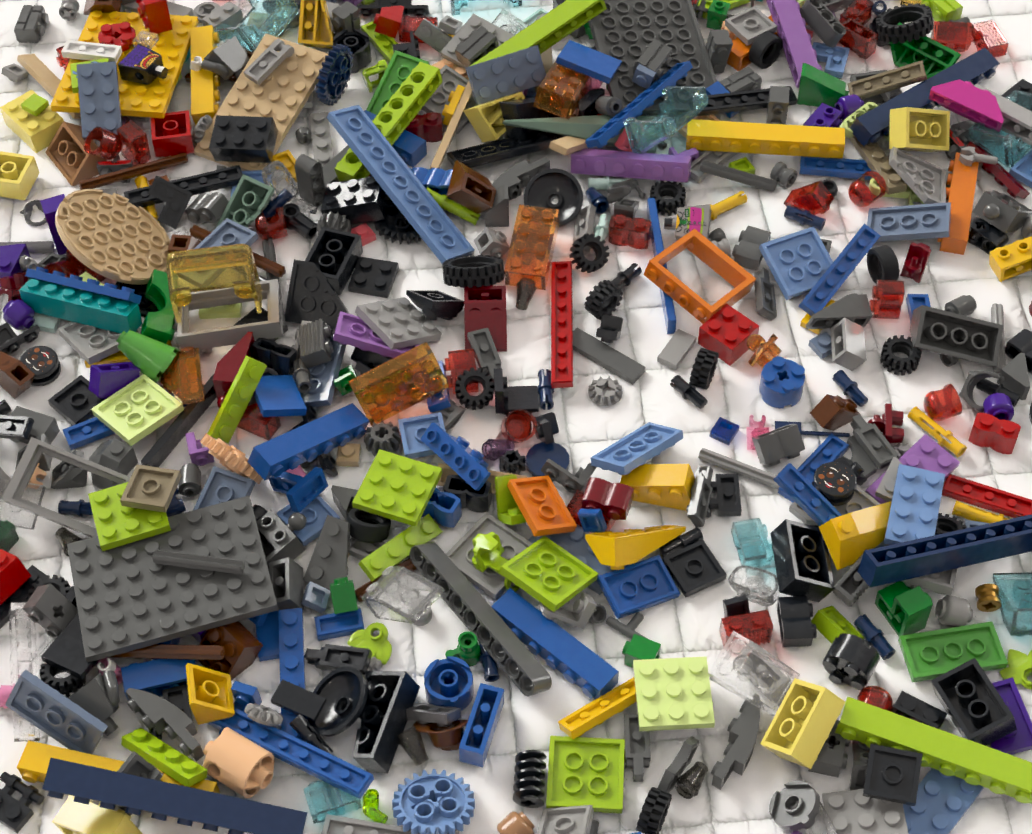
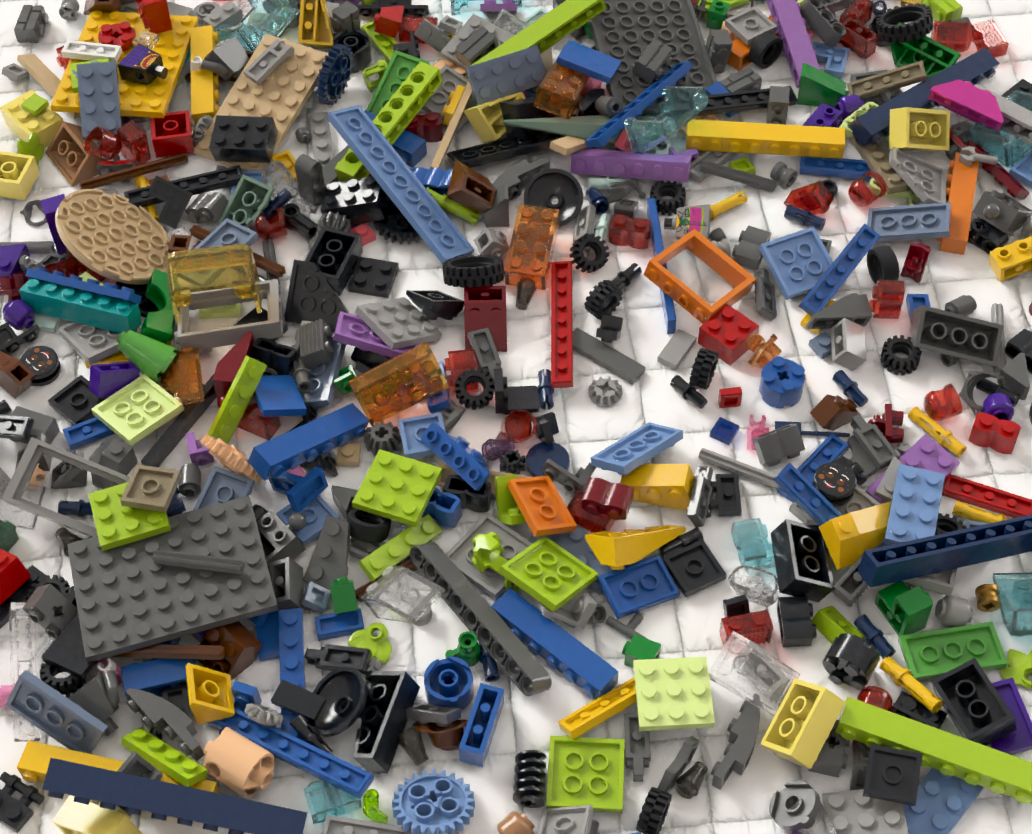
(31, 147): none -> lime plate
(490, 5): none -> medium lavender plate
(592, 520): blue tile -> none
(643, 76): sand blue plate -> none
(730, 397): none -> red tile
(903, 678): none -> yellow pin

